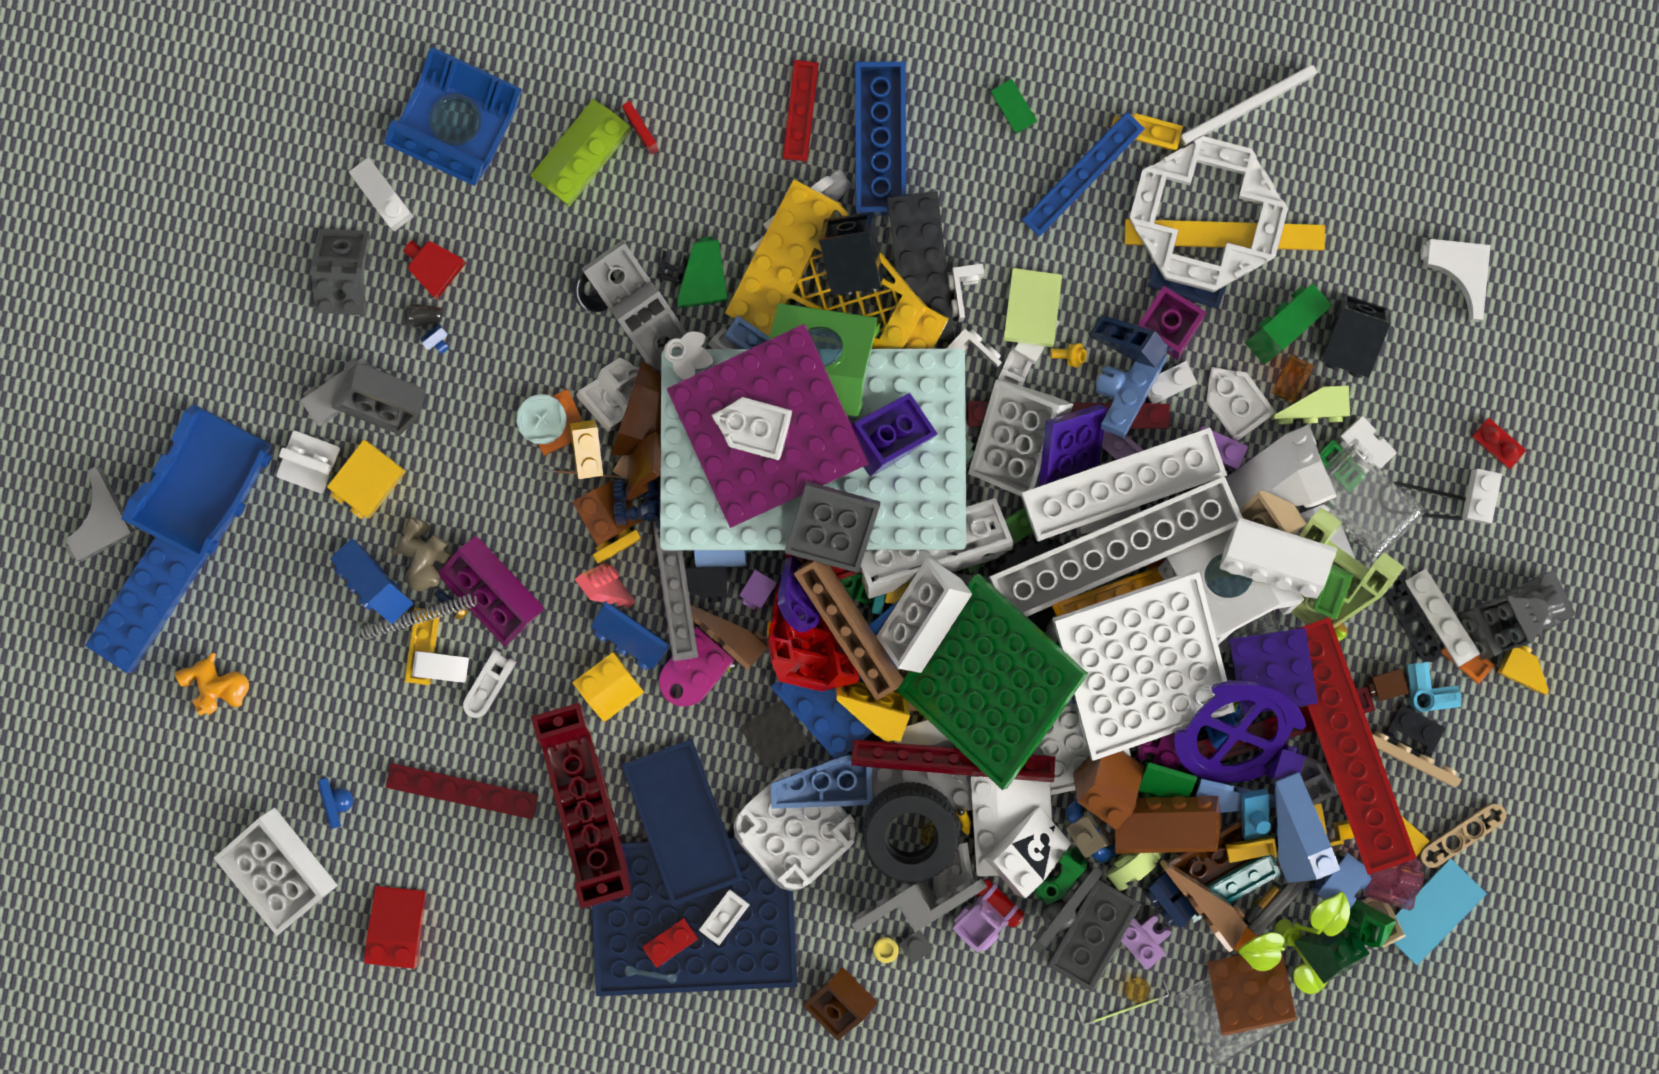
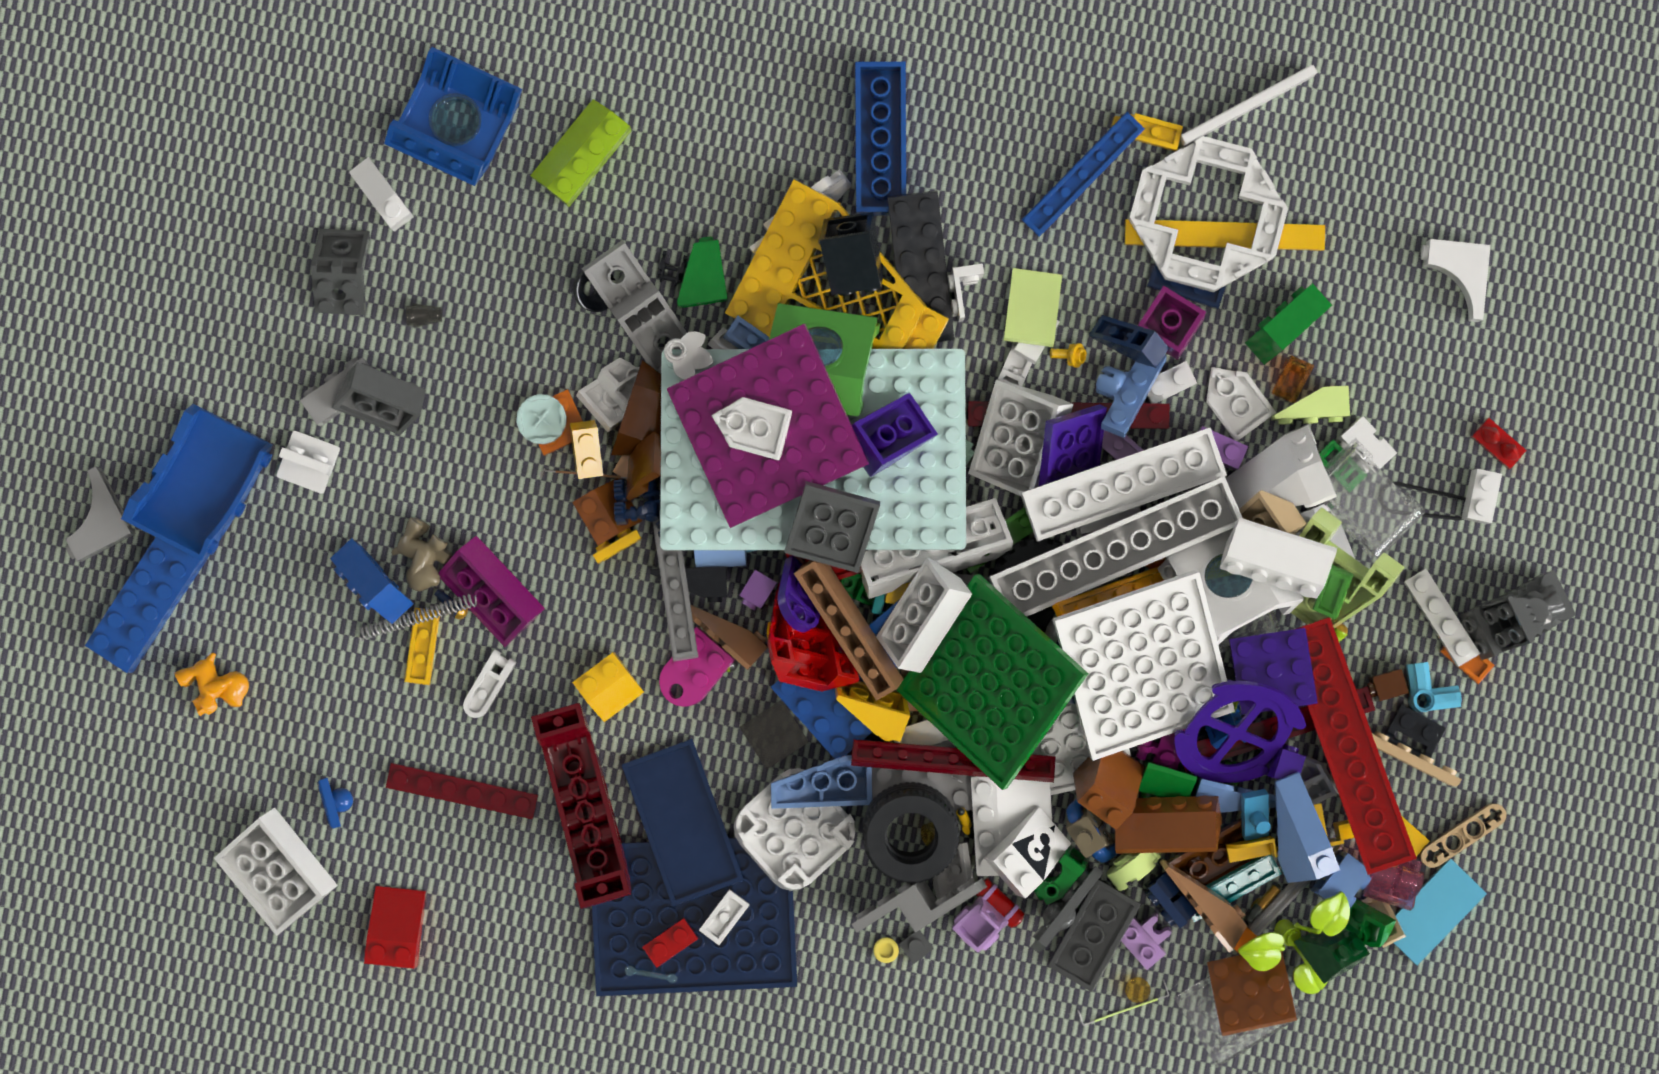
(366, 480): yellow brick -> none
(433, 266): red torso -> none
(435, 338): tile -> none
(440, 666): white slope -> none
(604, 585): coral wing -> none
(629, 636): blue slope -> none
(640, 128): red tile -> none
(800, 111): red tile -> none
(840, 1004): reddish brown slope -> none
(974, 339): white bracket -> none
(1013, 106): green tile -> none
(1356, 336): black slope -> none
(1407, 620): black beam -> none
(1523, 669): yellow slope -> none

